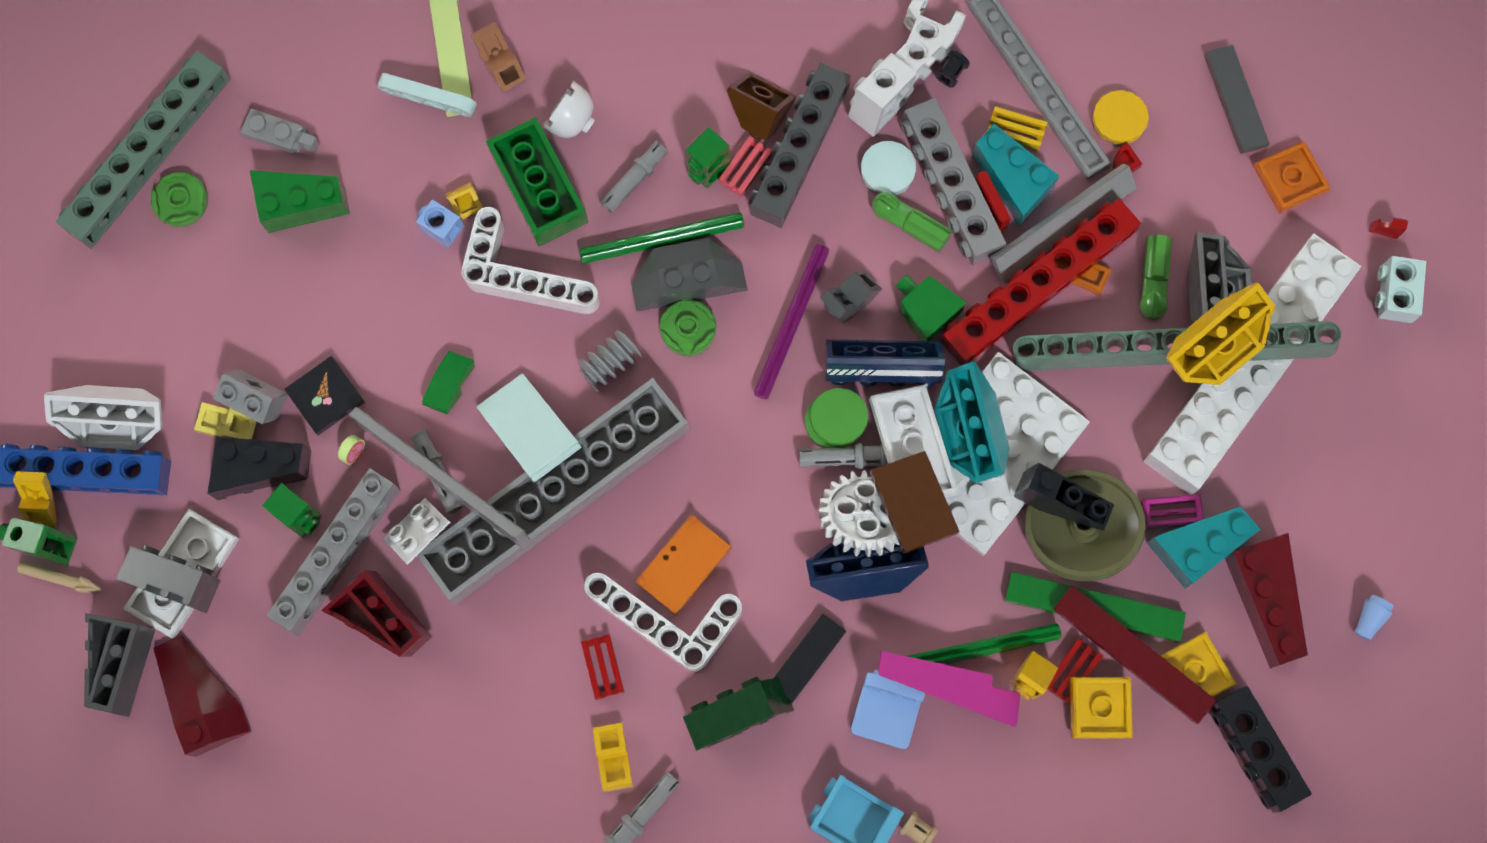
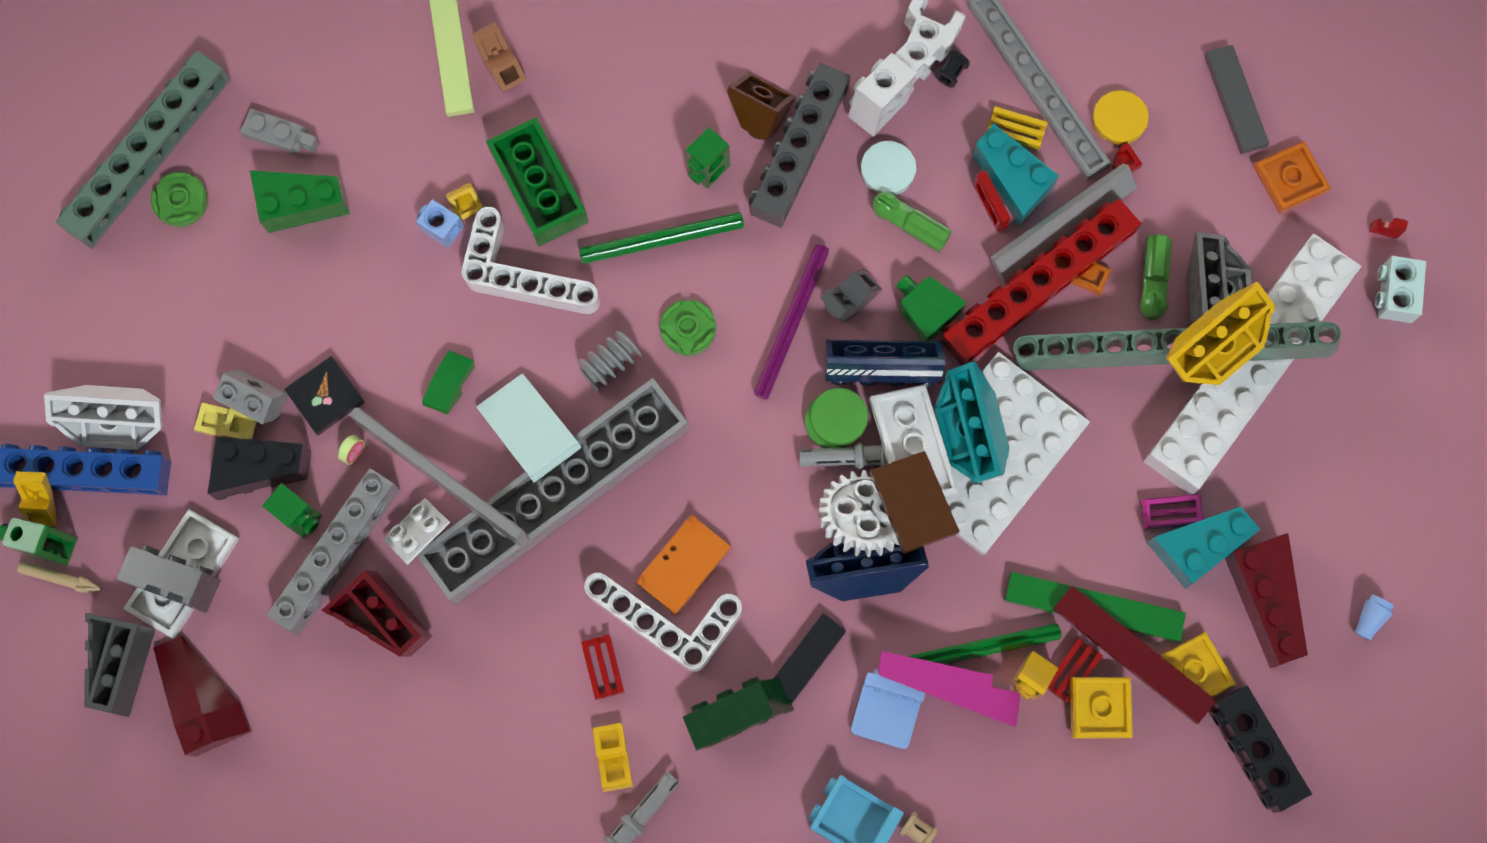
(425, 446): light grey pin -> none
(426, 95): light aqua beam -> none
(571, 113): white cylinder -> none
(642, 167): light grey pin -> none
(687, 273): dark grey wedge -> none
(757, 147): coral tile -> none
(930, 118): light grey brick -> none
(1062, 497): black slope -> none
(1084, 551): olive dish -> none

